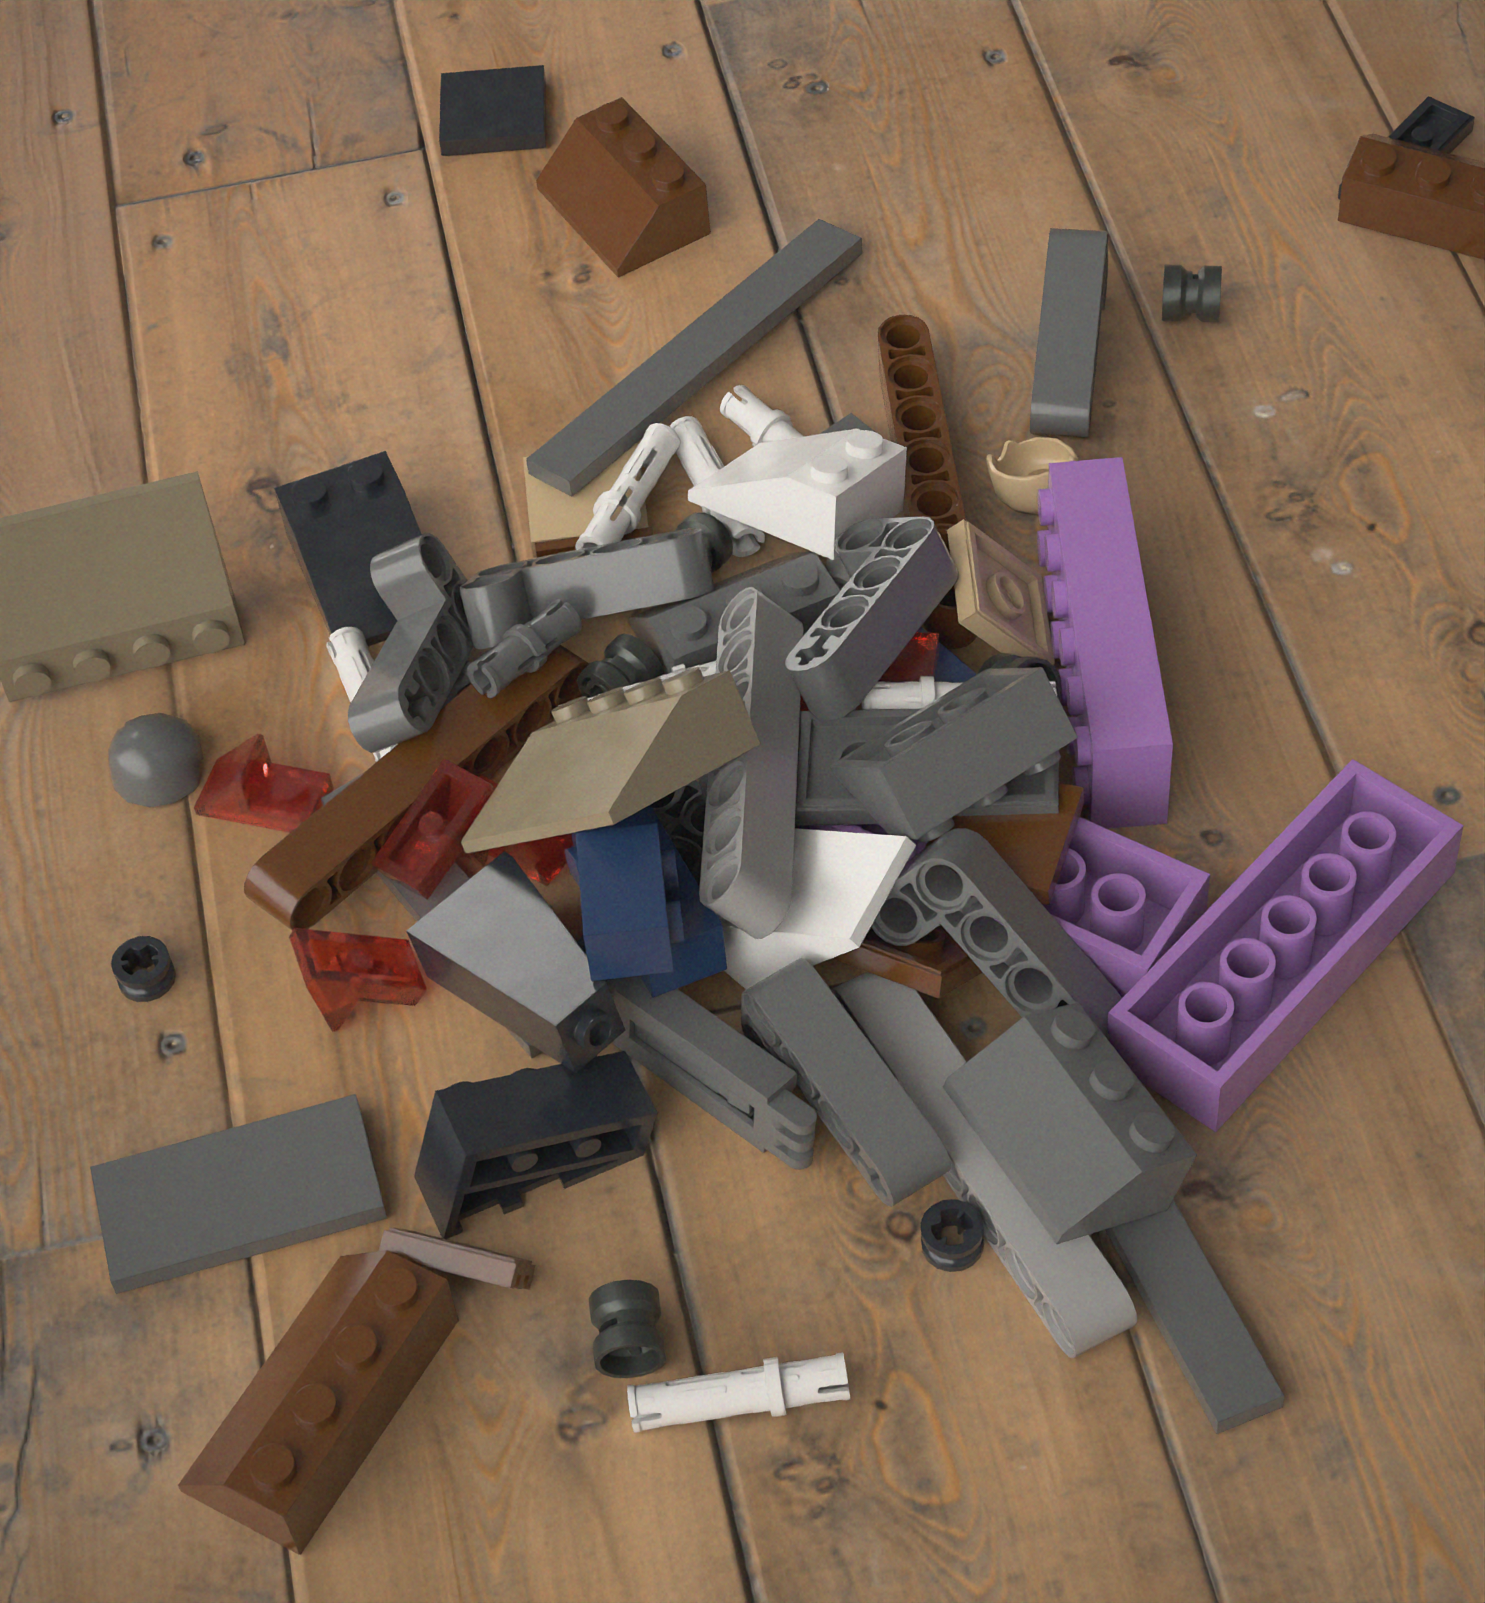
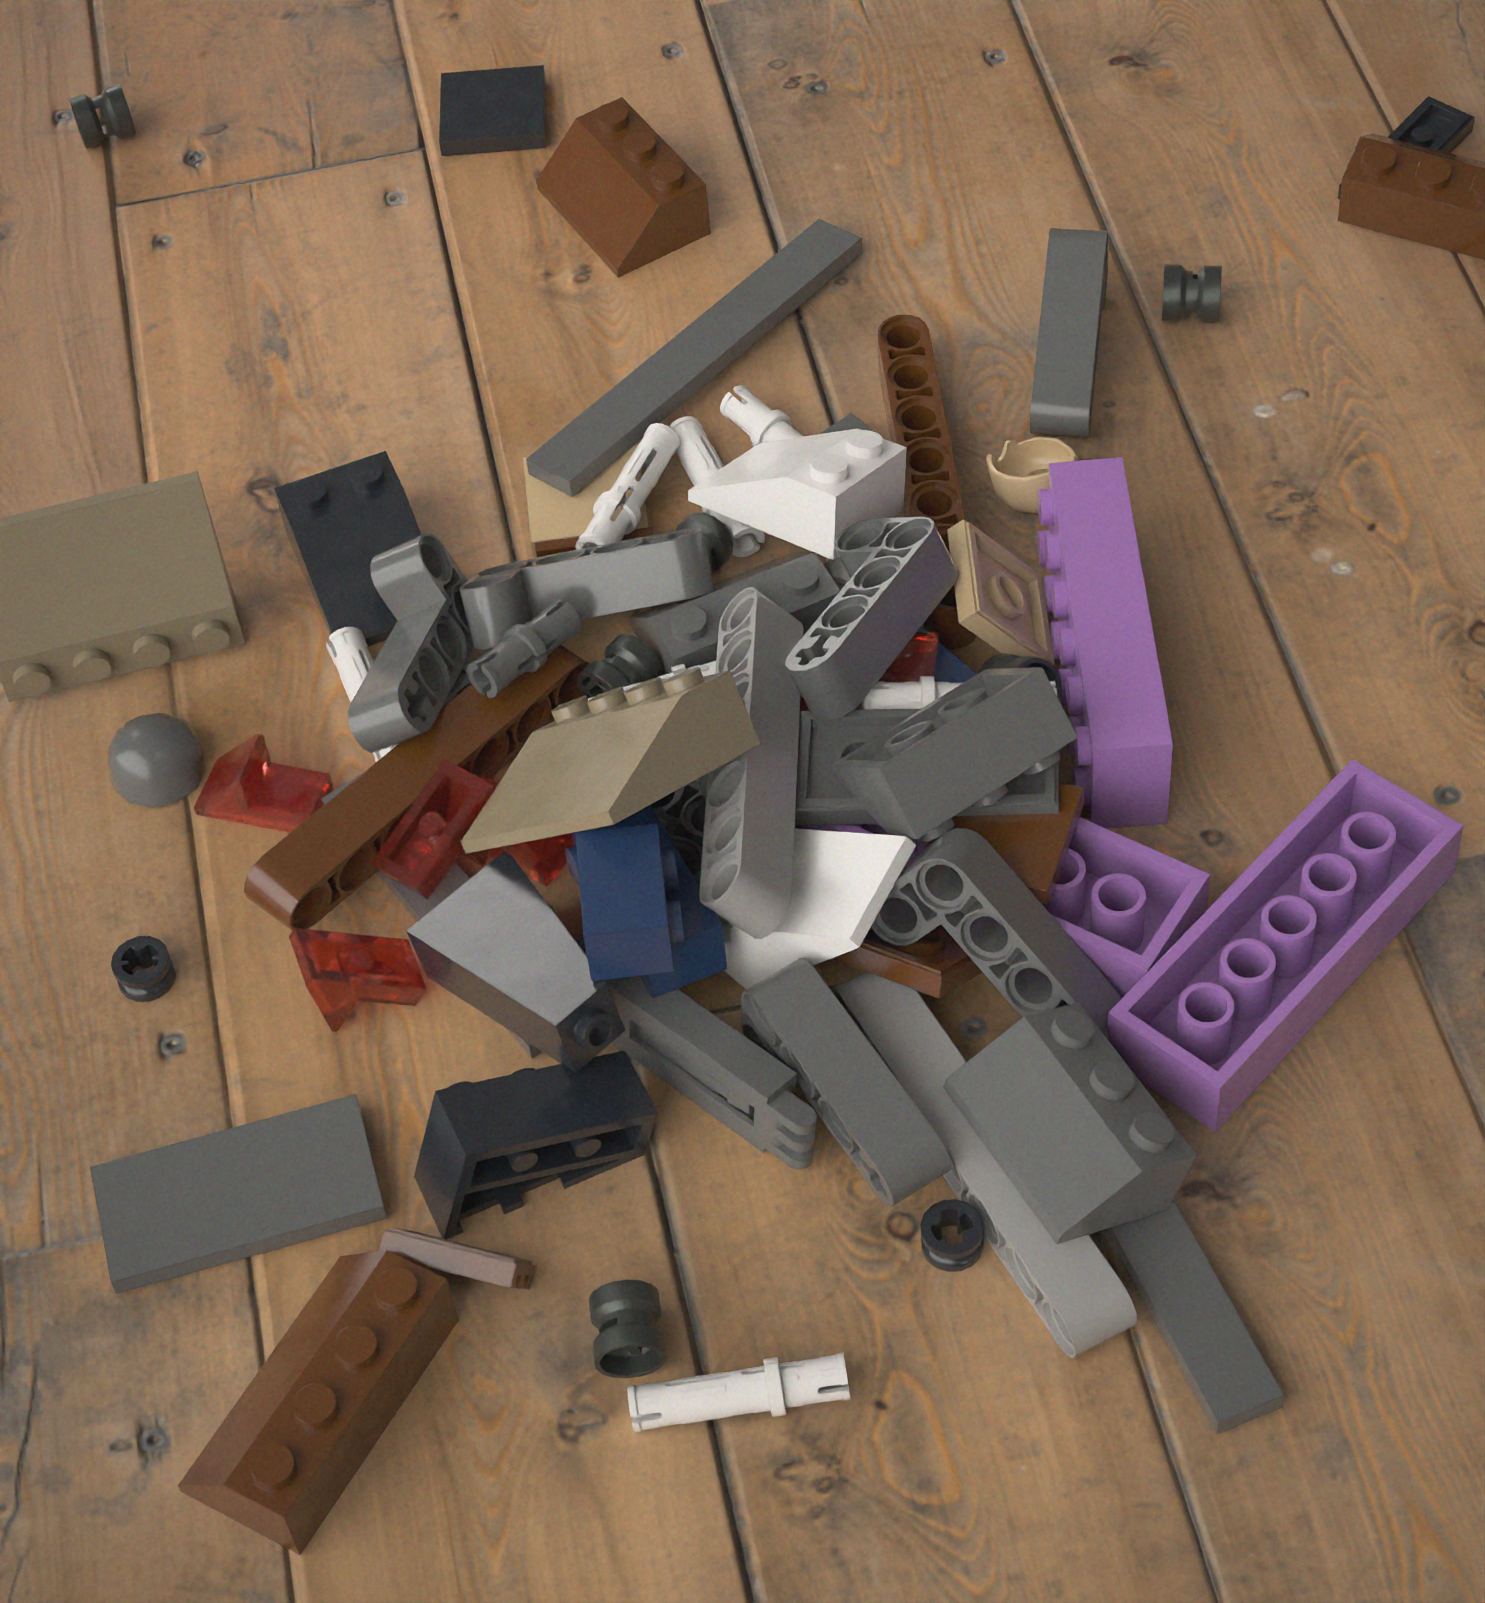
(114, 113): none -> pearl dark grey wheel

